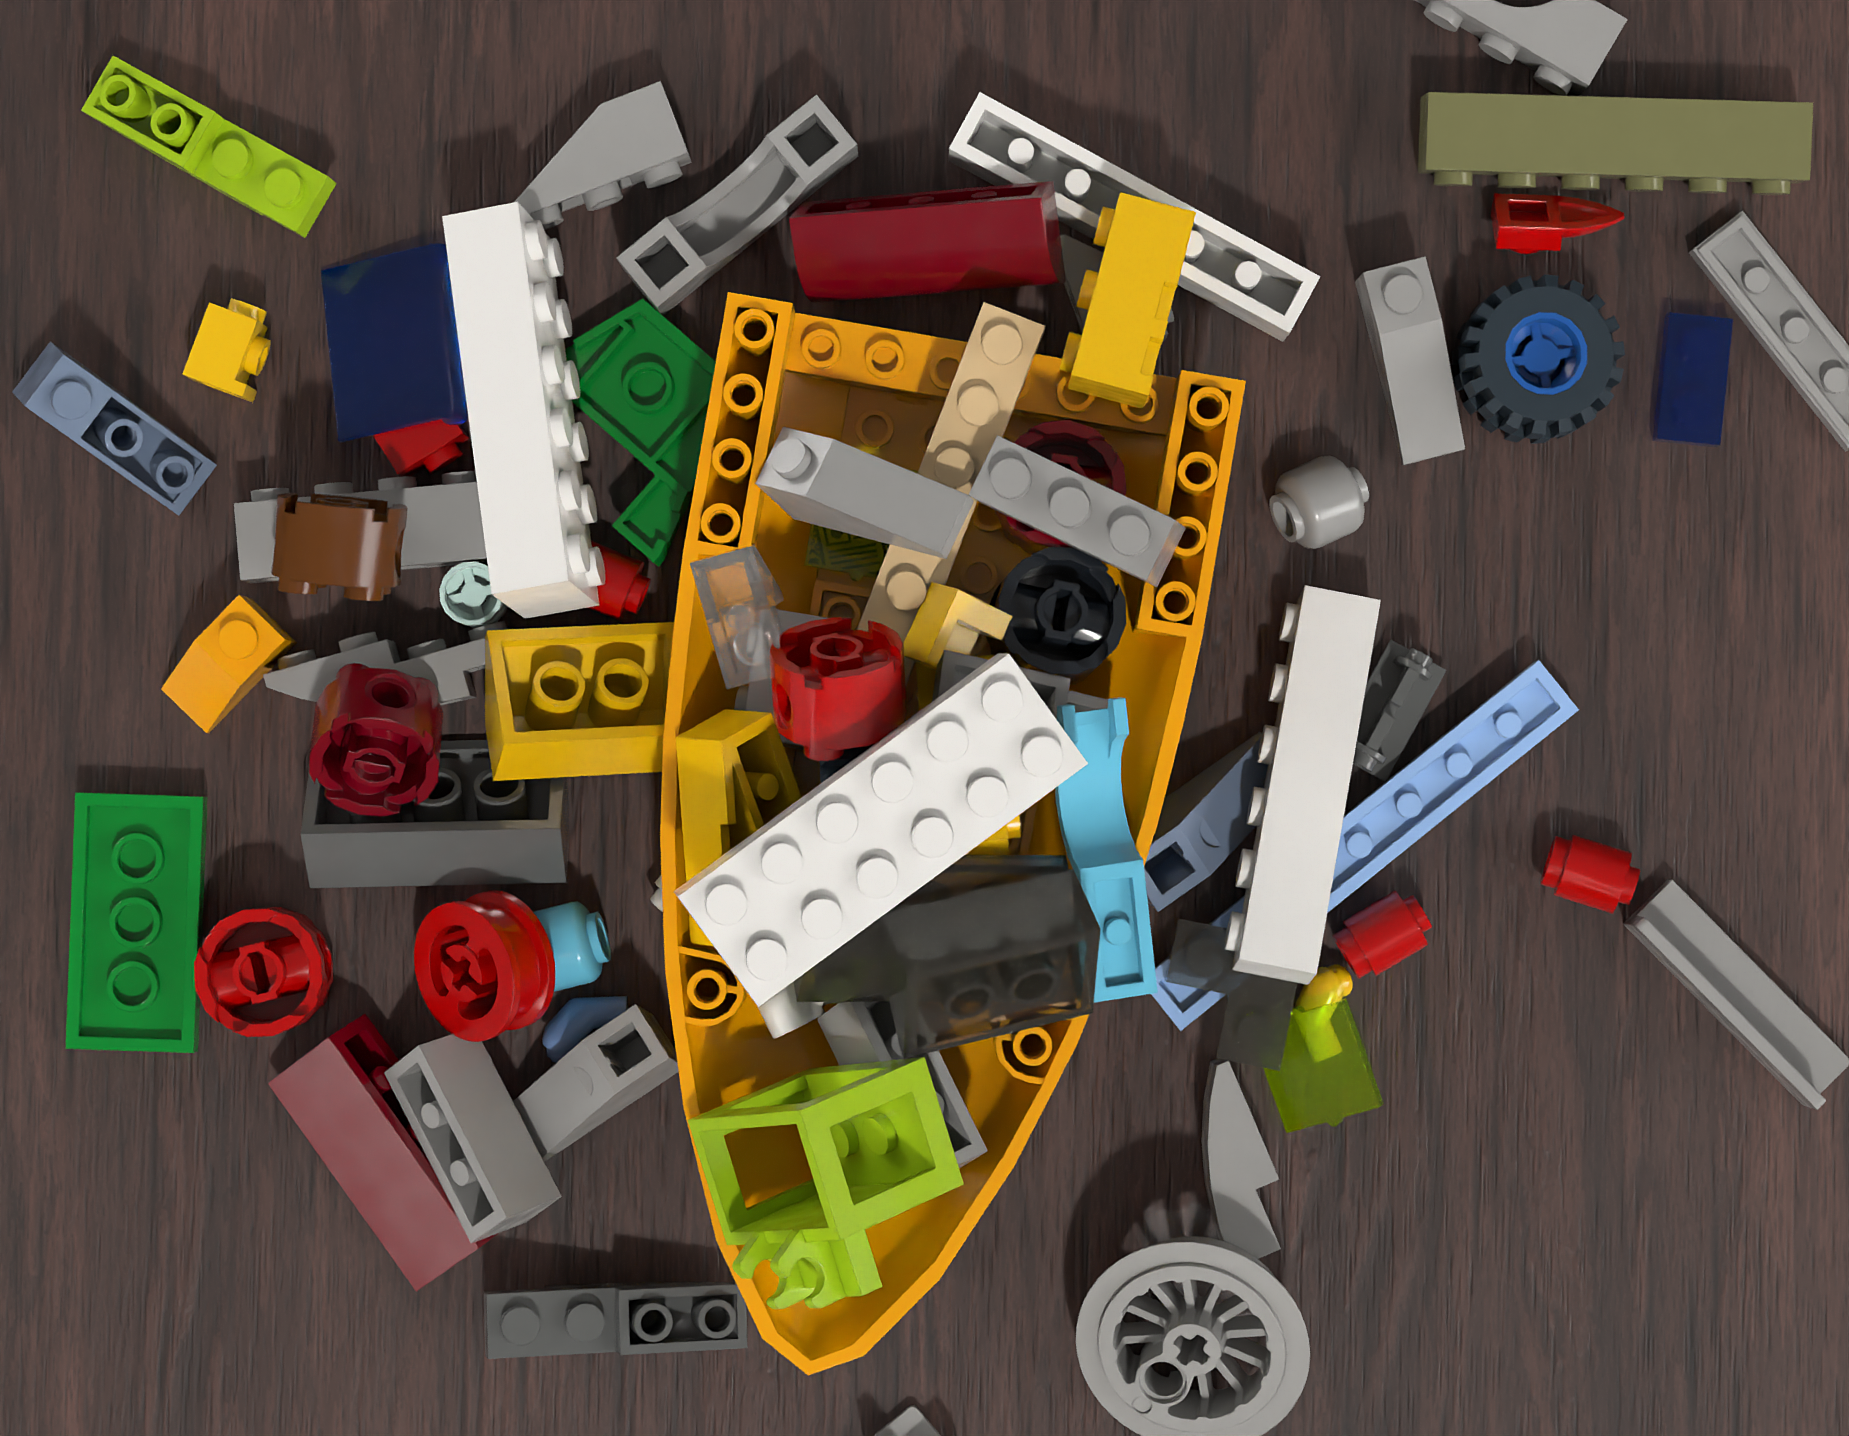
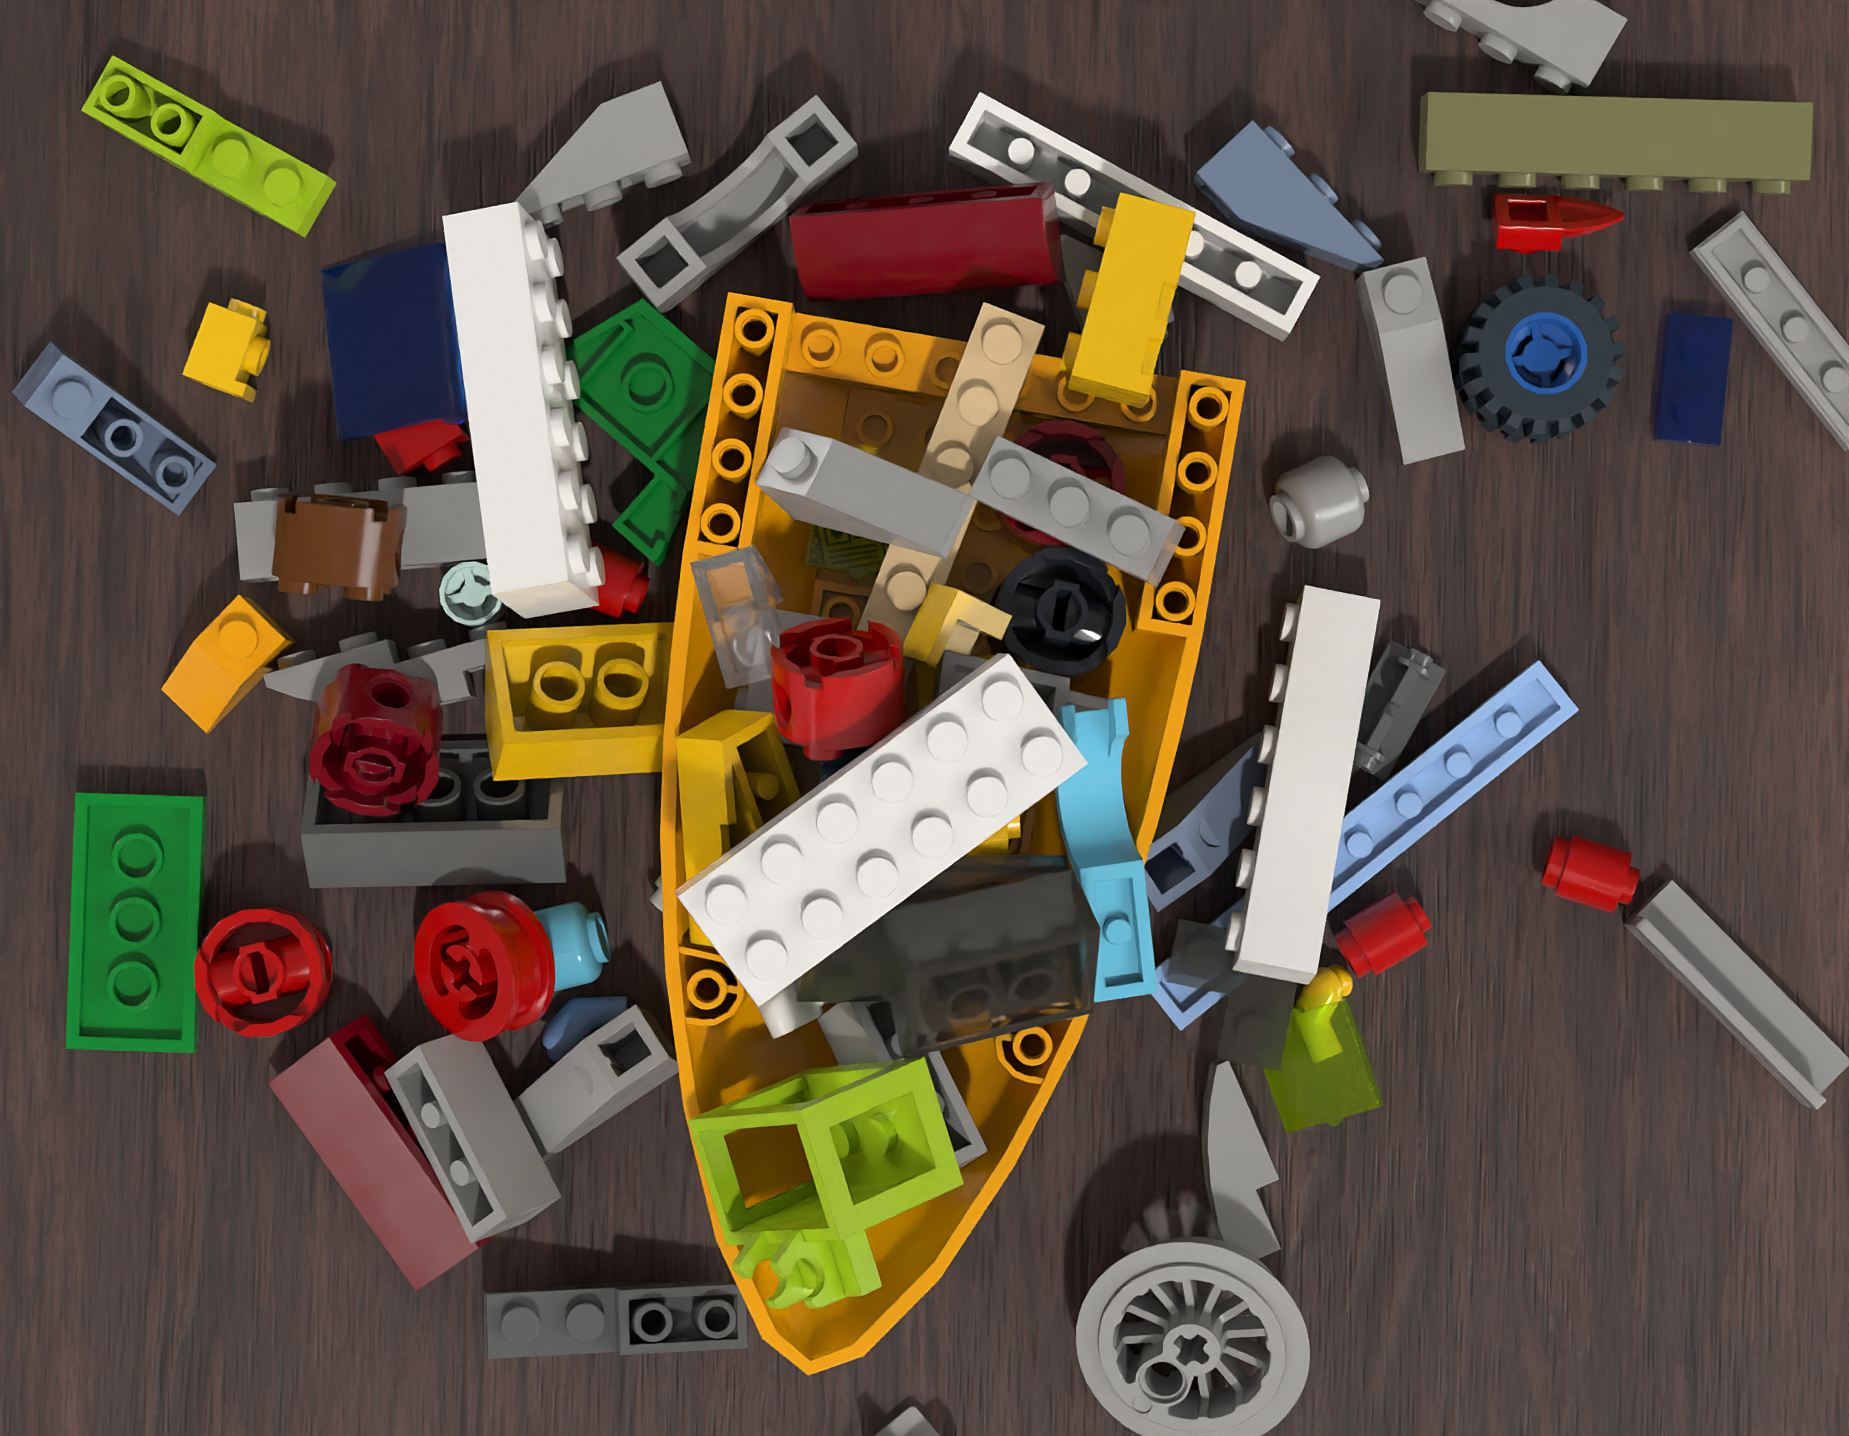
(1274, 200): none -> sand blue slope

